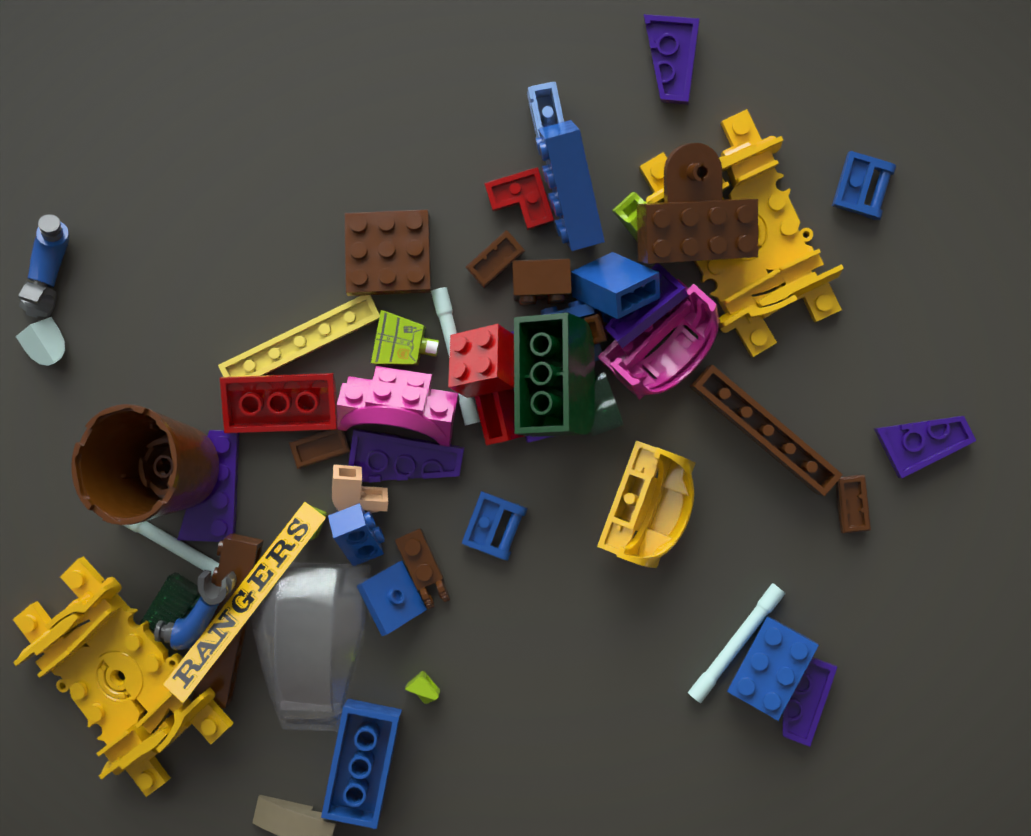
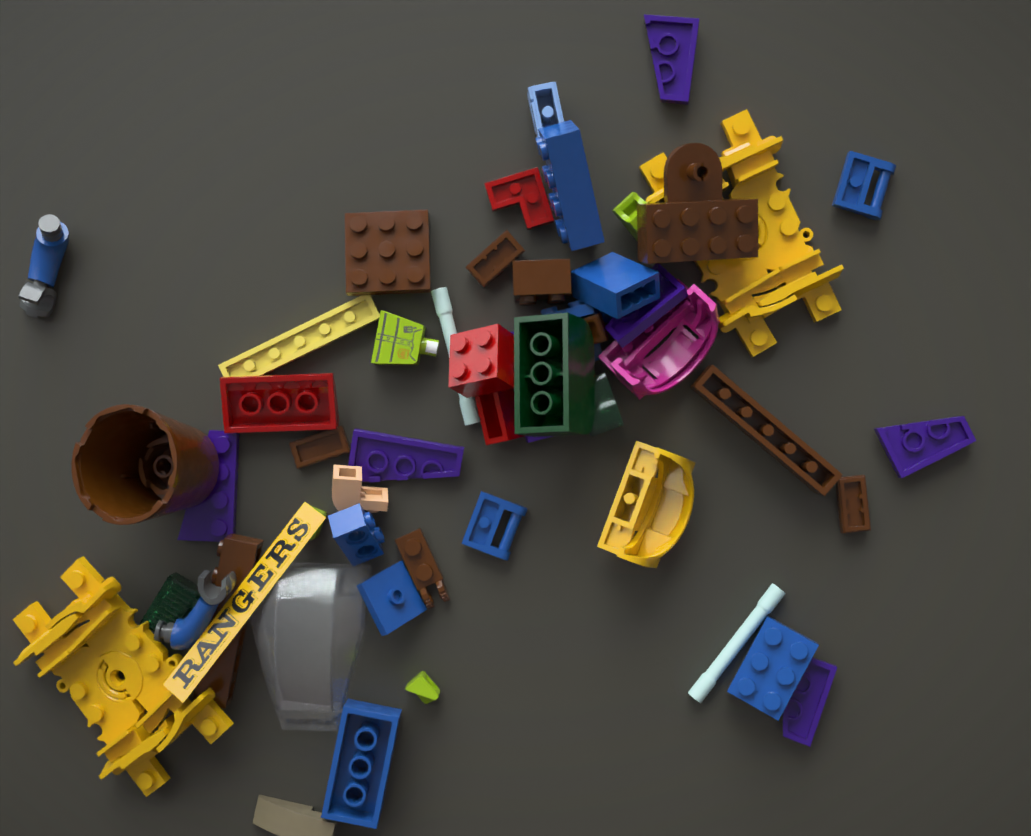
(43, 342): light aqua brick -> none
(174, 545): light aqua piece -> none
(398, 400): piece -> none

